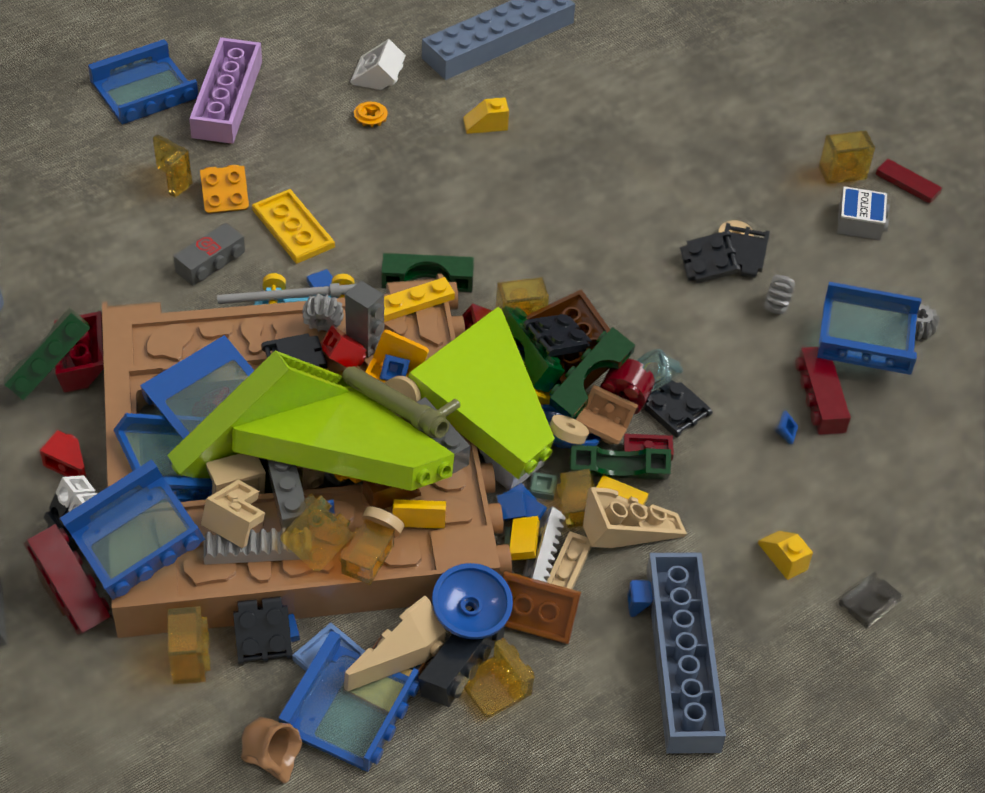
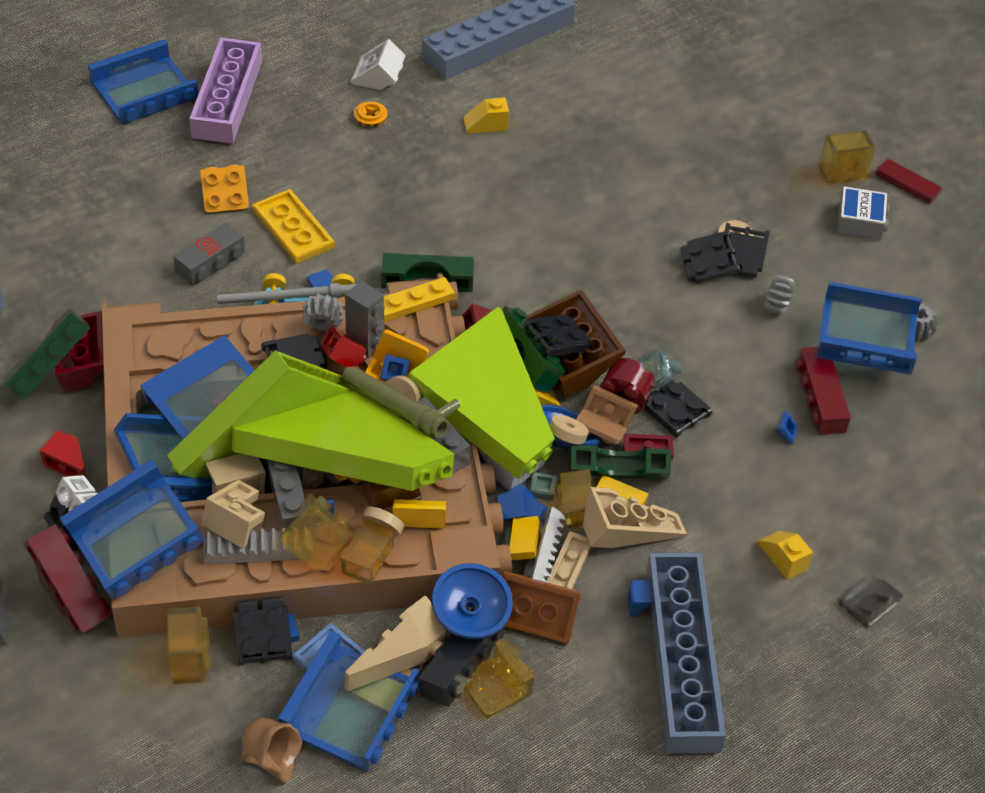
(175, 163): clear yellow bracket -> none
(525, 294): clear yellow brick -> none
(610, 352): dark green arch -> none

